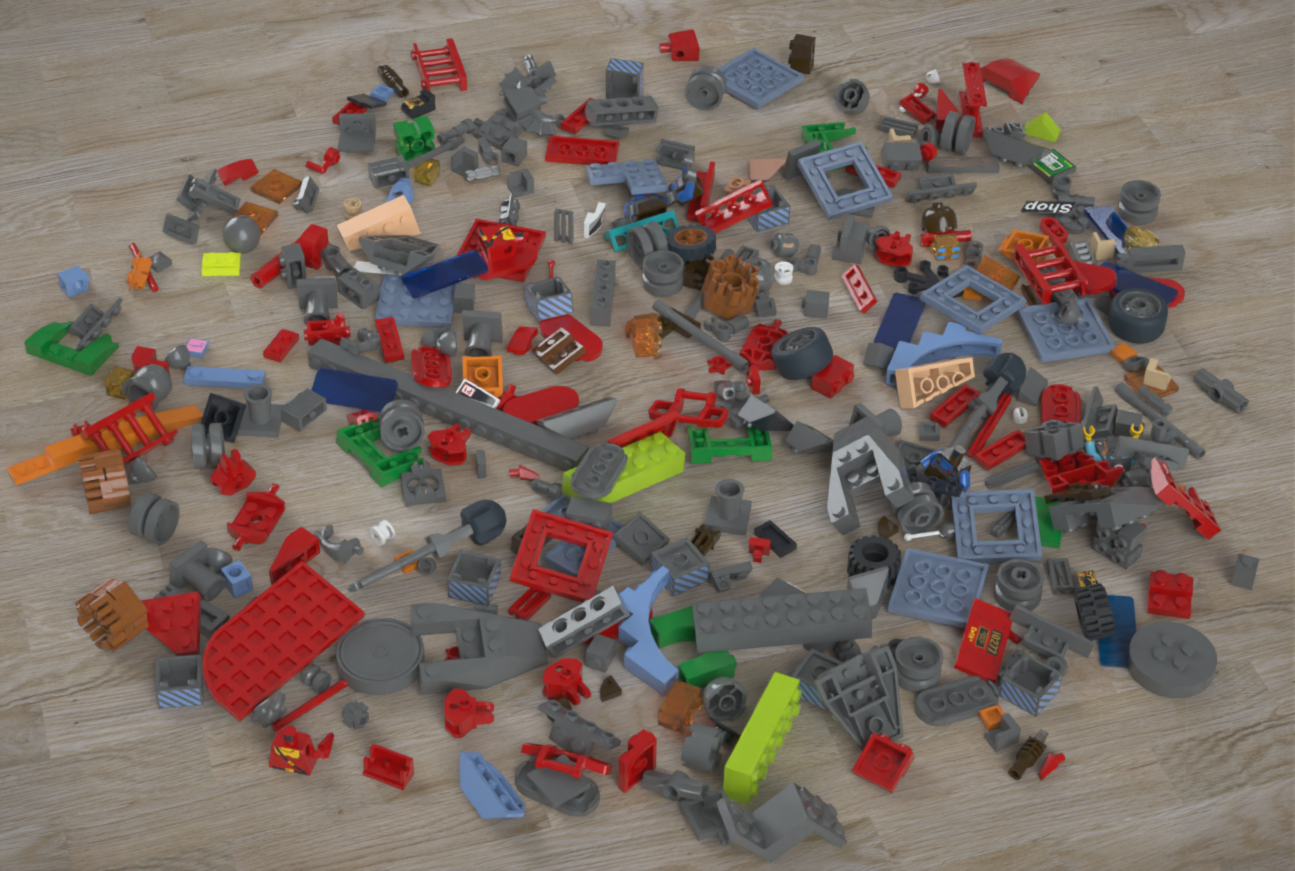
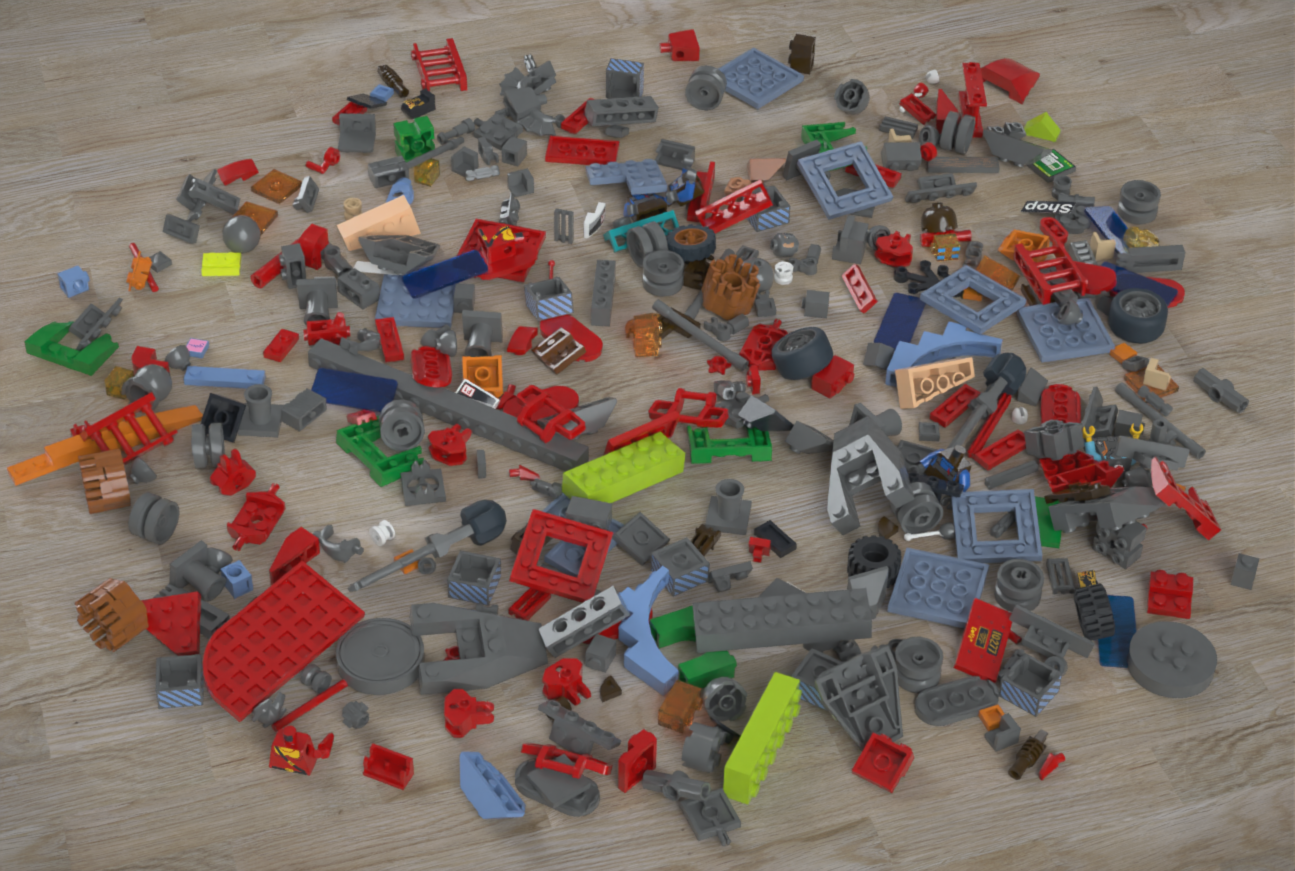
(555, 424): none -> red bar
(599, 471): dark grey tile -> none
(781, 822): dark grey bracket -> none

